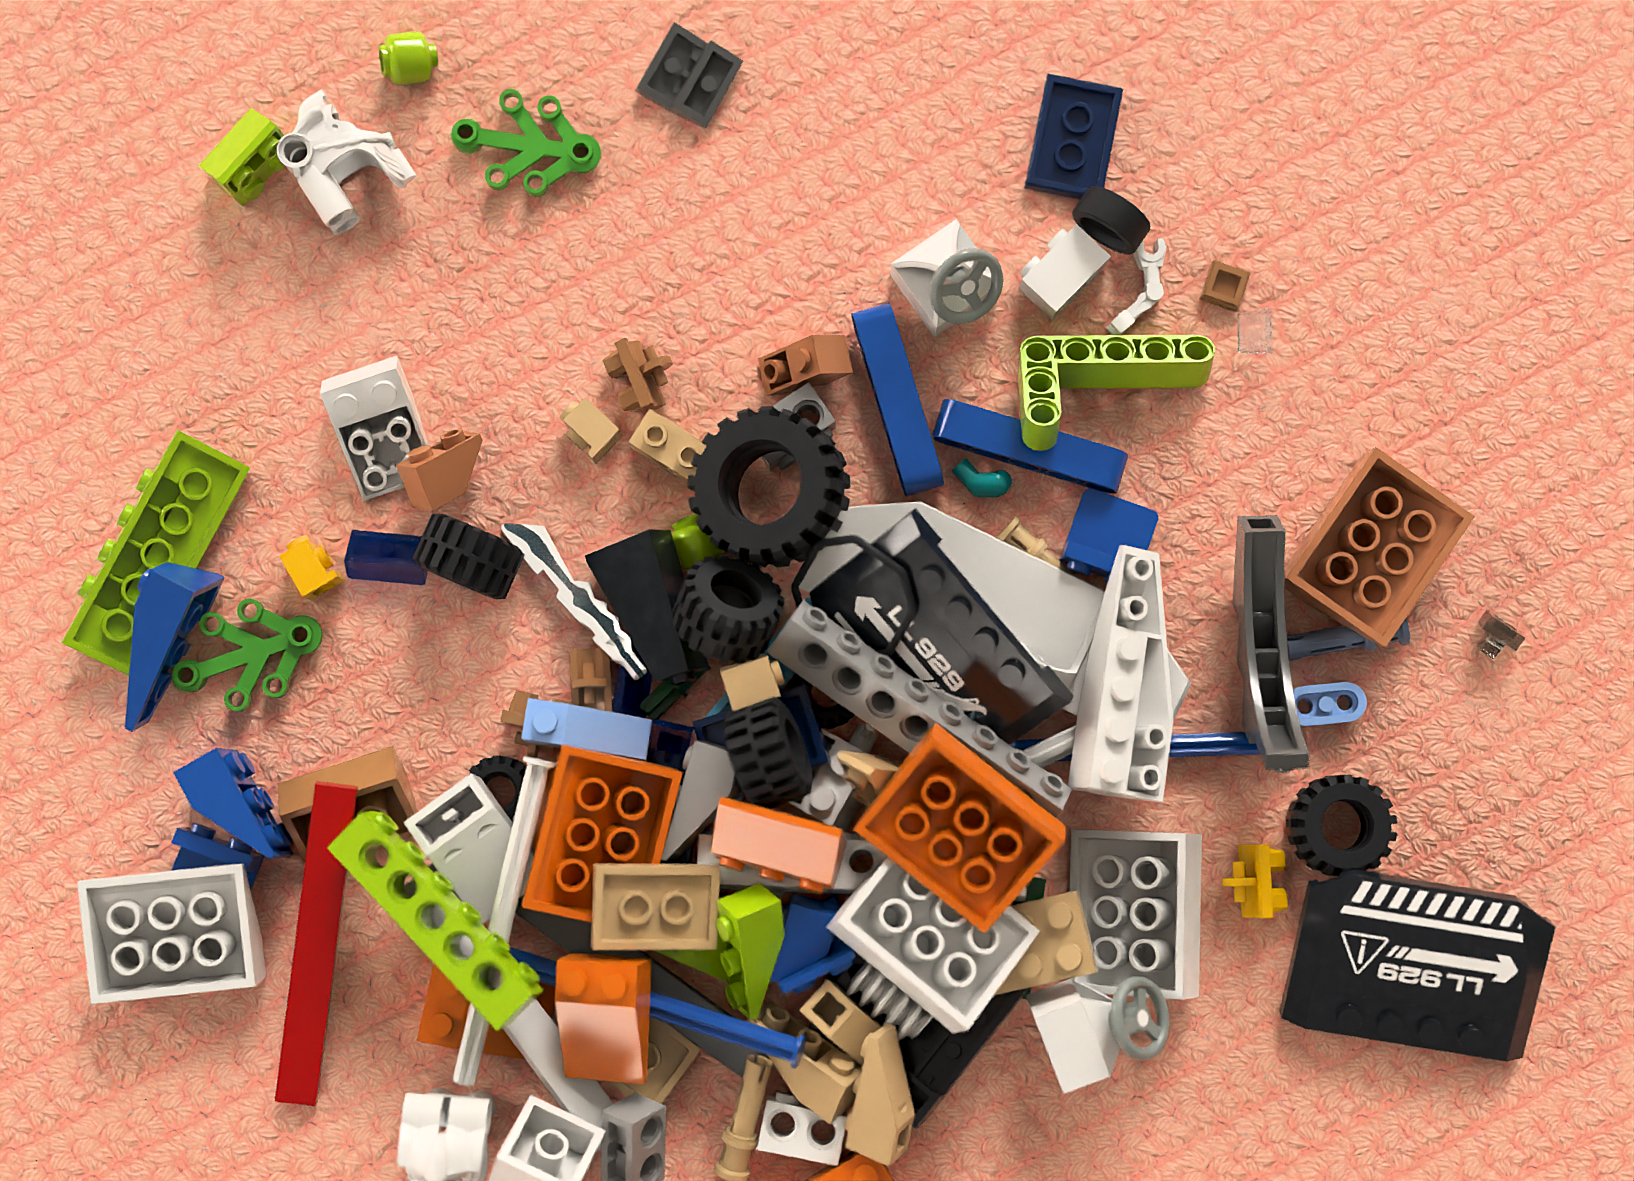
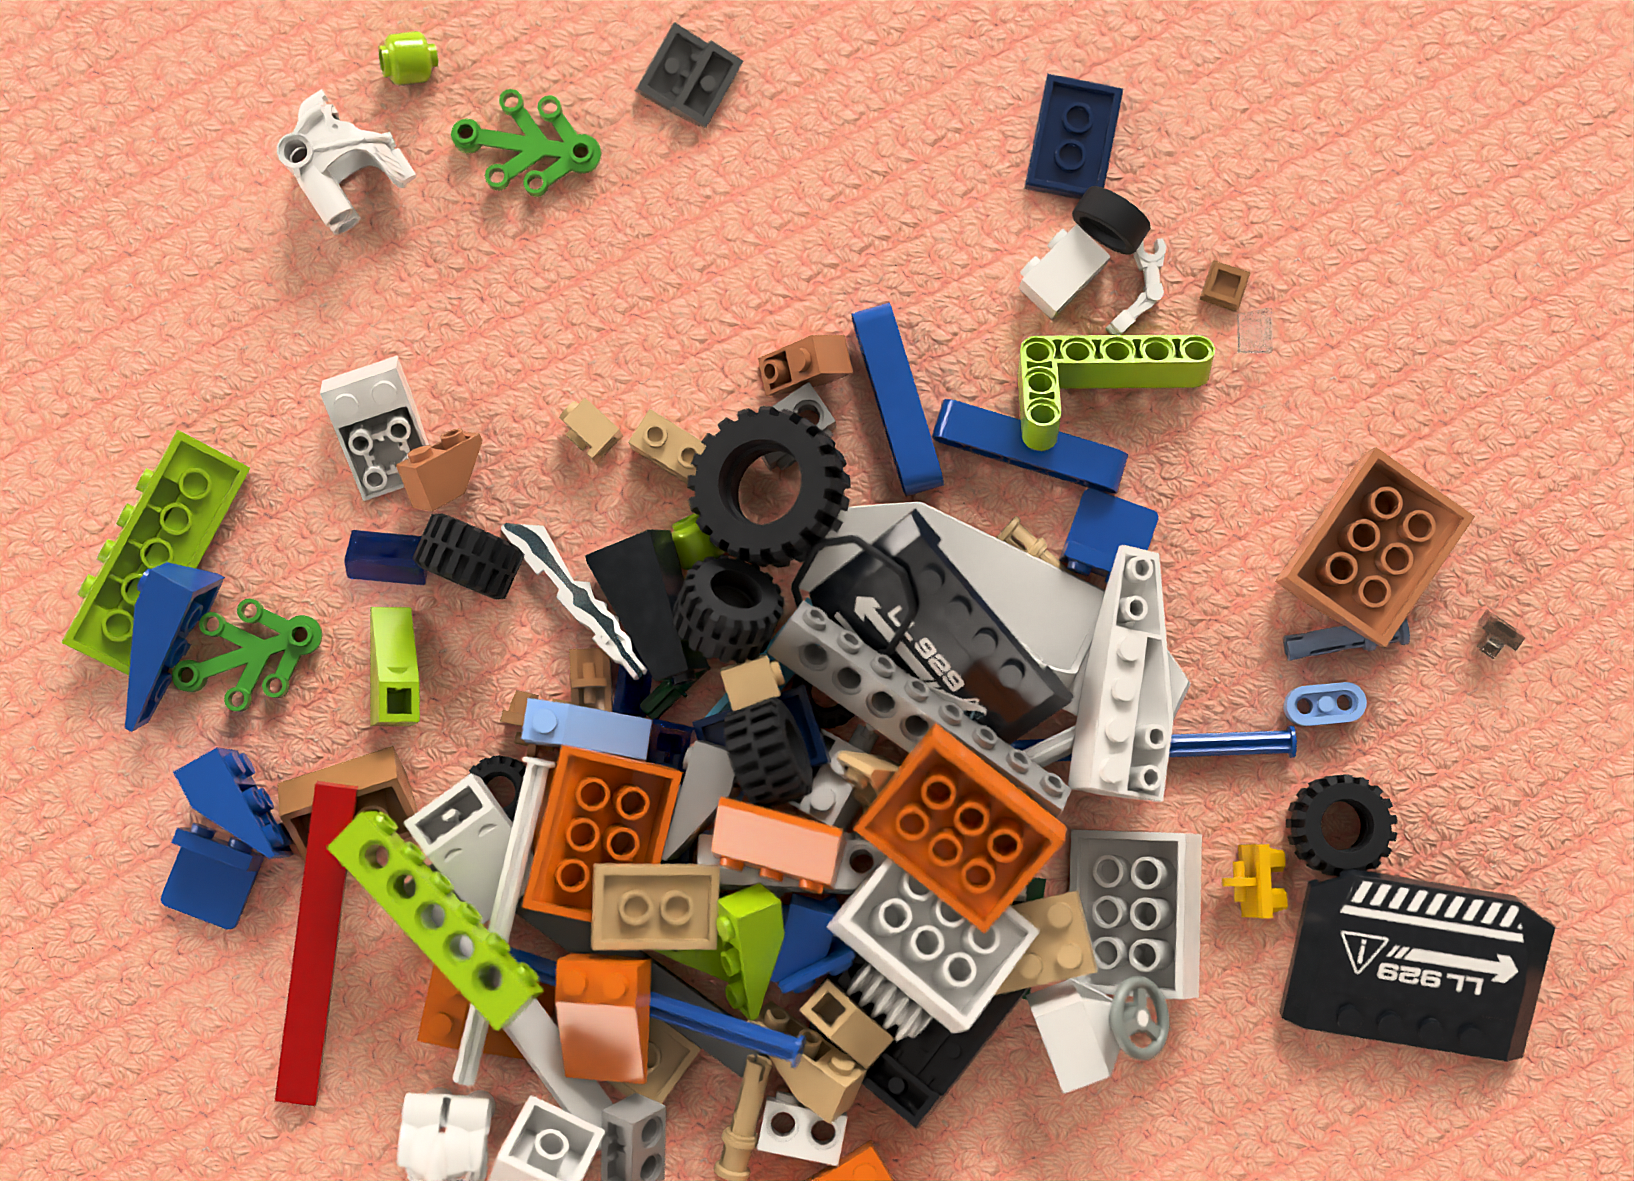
(170, 933): white slope -> none
(245, 157): lime slope -> none
(310, 567): yellow brick -> none
(393, 668): none -> lime slope
(644, 372): medium nougat hips -> none
(883, 1106): tan slope -> none
(948, 279): piece -> none
(982, 484): teal arm -> none
(1262, 657): dark grey arch -> none

